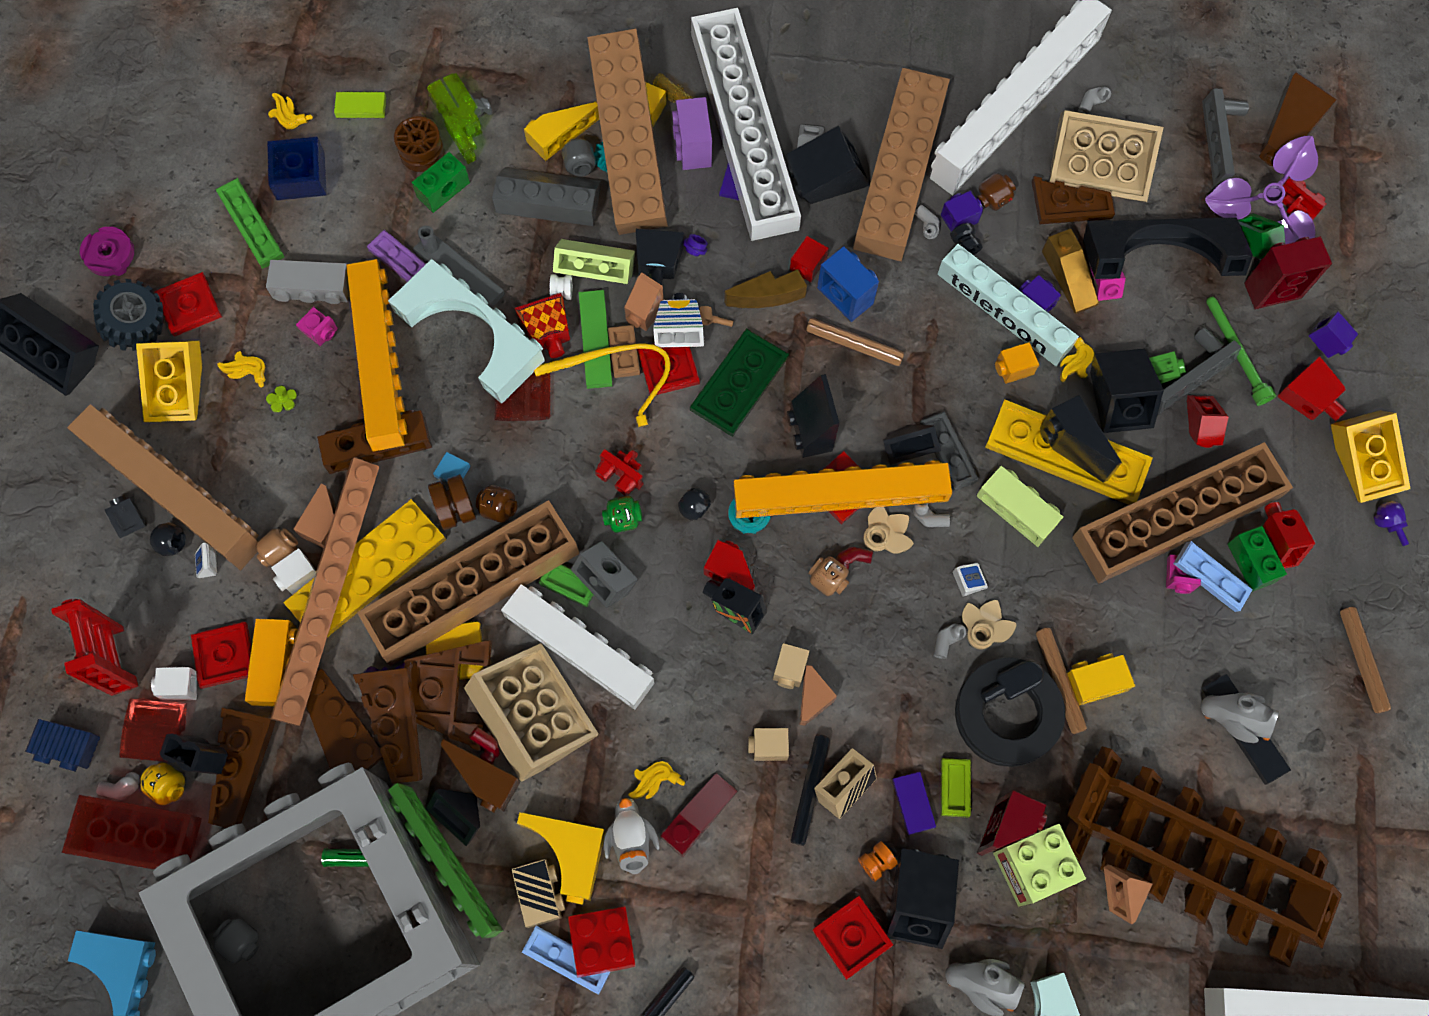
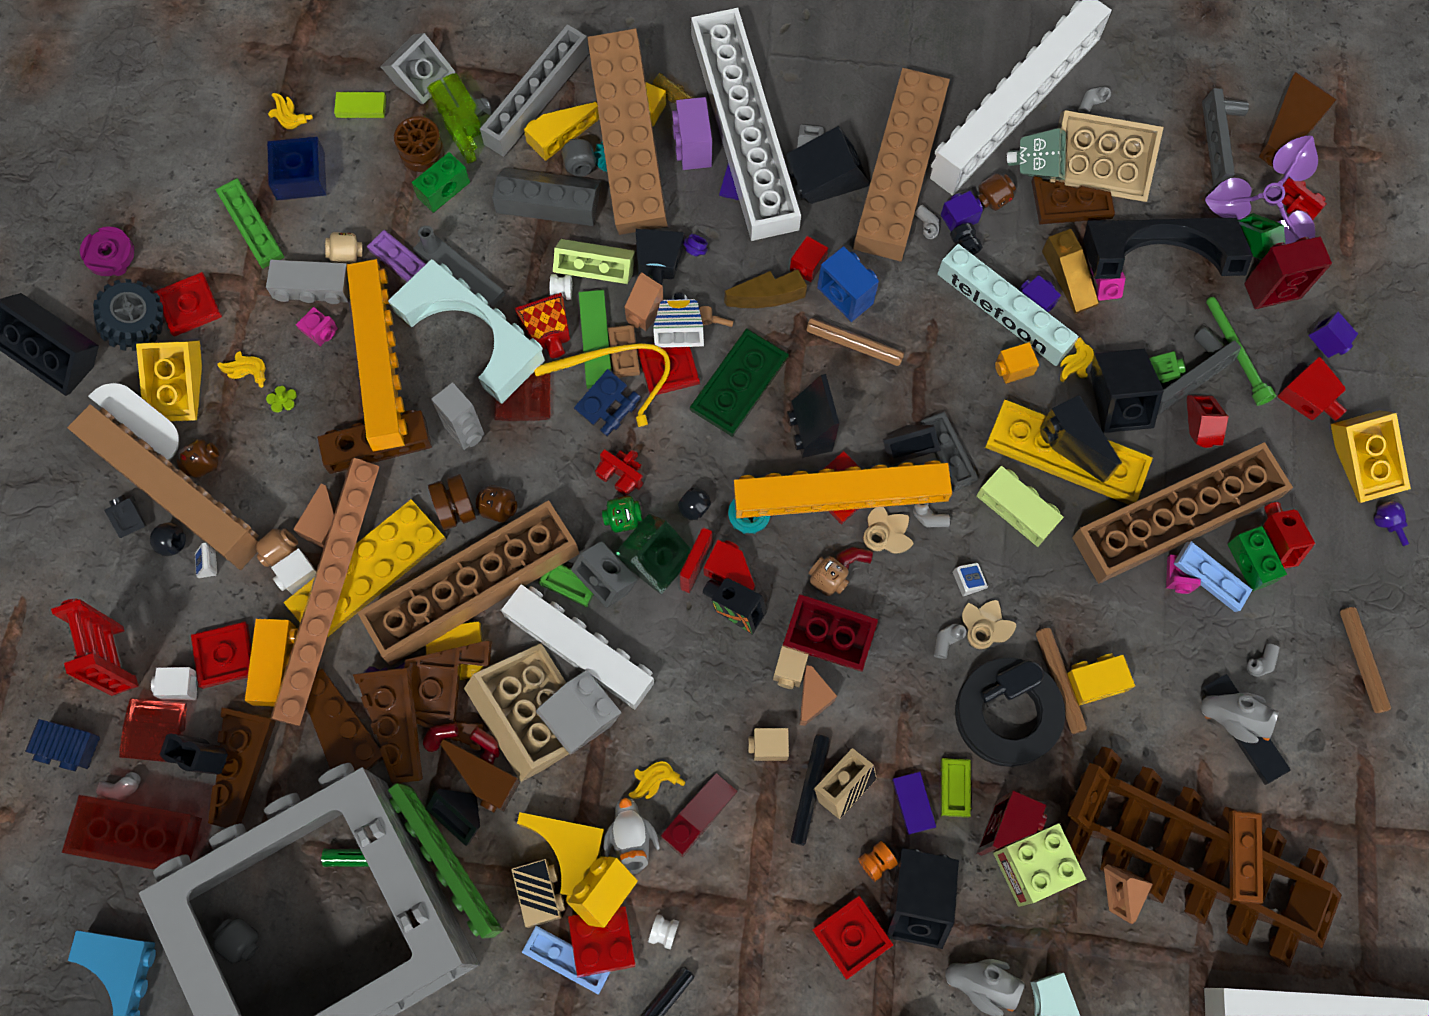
(138, 417): none -> white brick
(161, 783): yellow head -> none
(198, 458): none -> reddish brown head
(342, 248): none -> tan head
(417, 66): none -> light grey slope
(436, 734): none -> dark red arm
(451, 466): dark azure tile -> none
(458, 416): none -> light grey brick
(535, 90): none -> light grey brick
(578, 712): none -> light grey slope
(600, 399): none -> dark blue plate
(602, 891): none -> yellow brick
(654, 552): none -> clear green slope
(663, 931): none -> white wheel
(695, 560): none -> red tile
(830, 633): none -> dark red slope
(1041, 155): none -> sand green torso
(1246, 857): none -> dark orange tile
(1264, 664): none -> light grey arm

